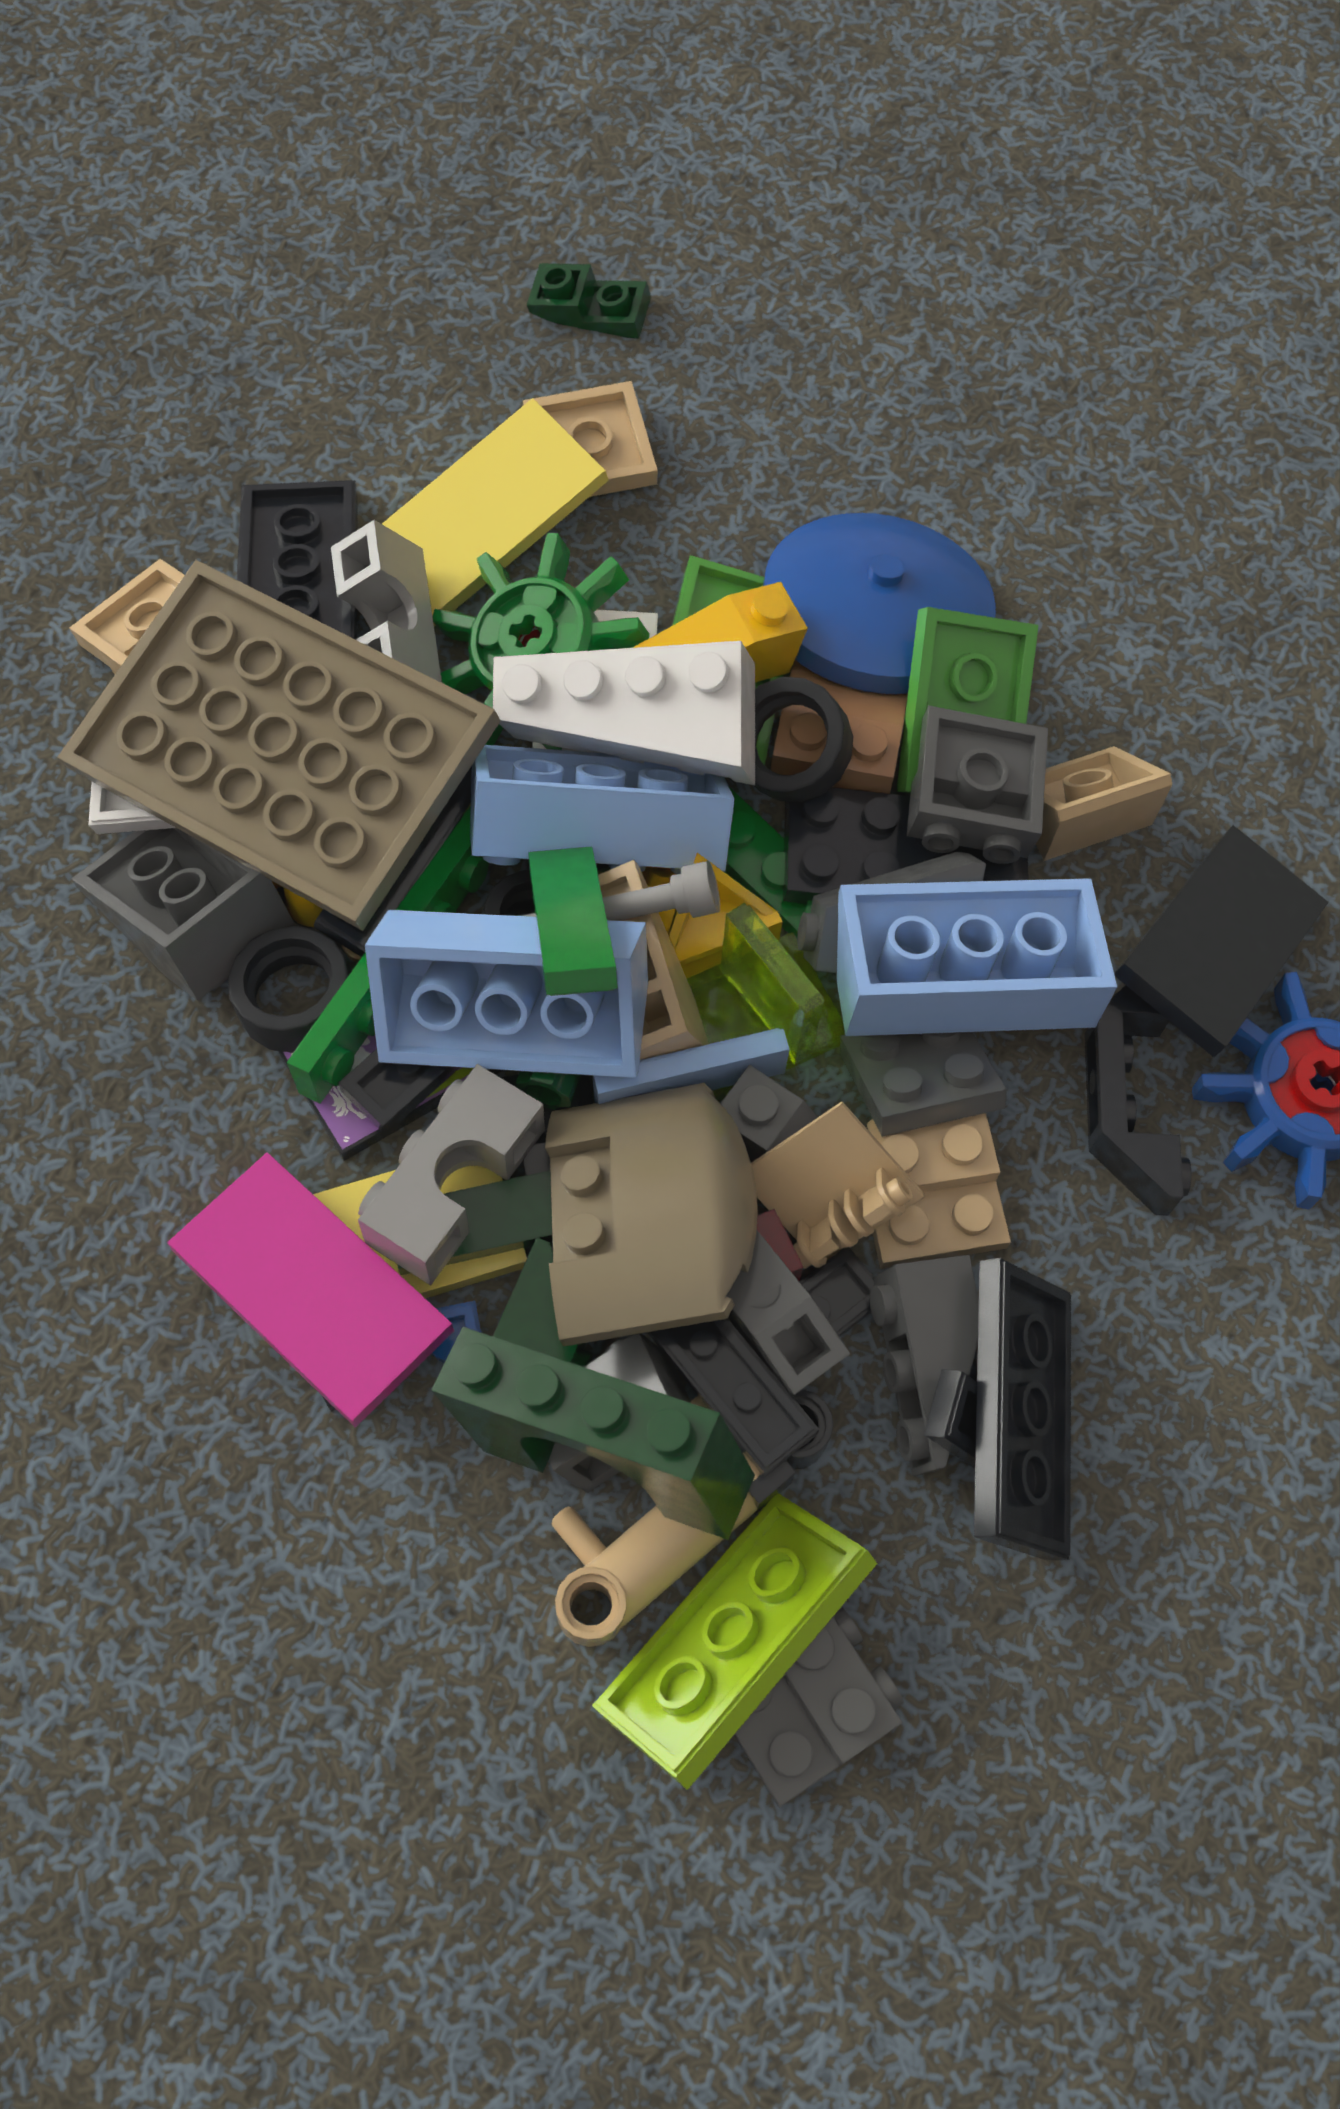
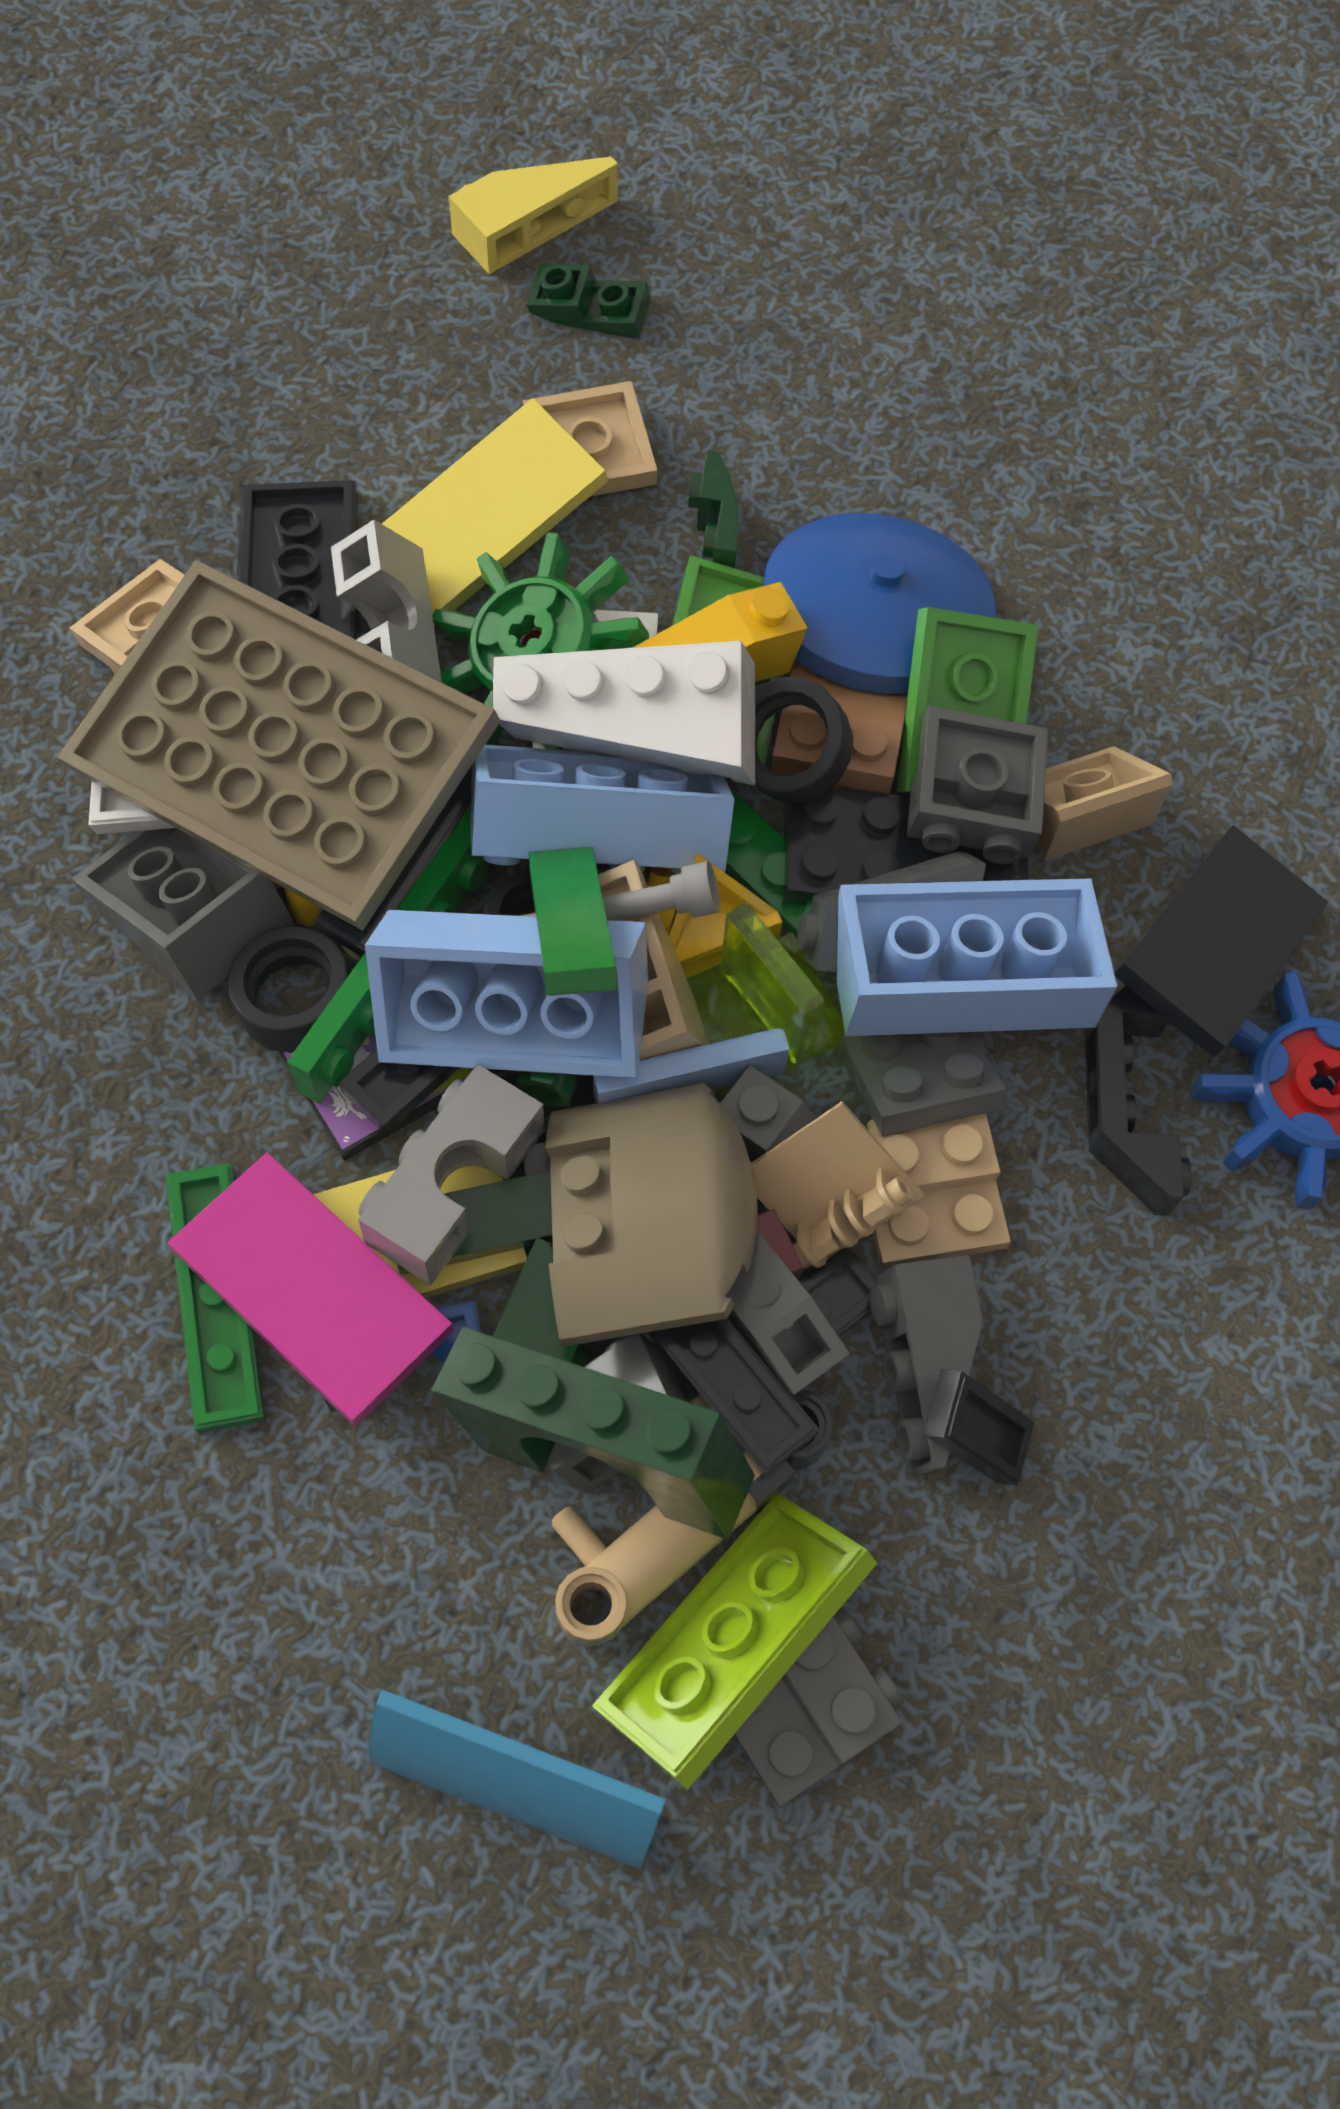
(217, 1340): none -> green tile
(513, 1779): none -> dark azure slope
(528, 206): none -> light yellow slope
(717, 510): none -> dark green slope
(1023, 1412): black tile -> none

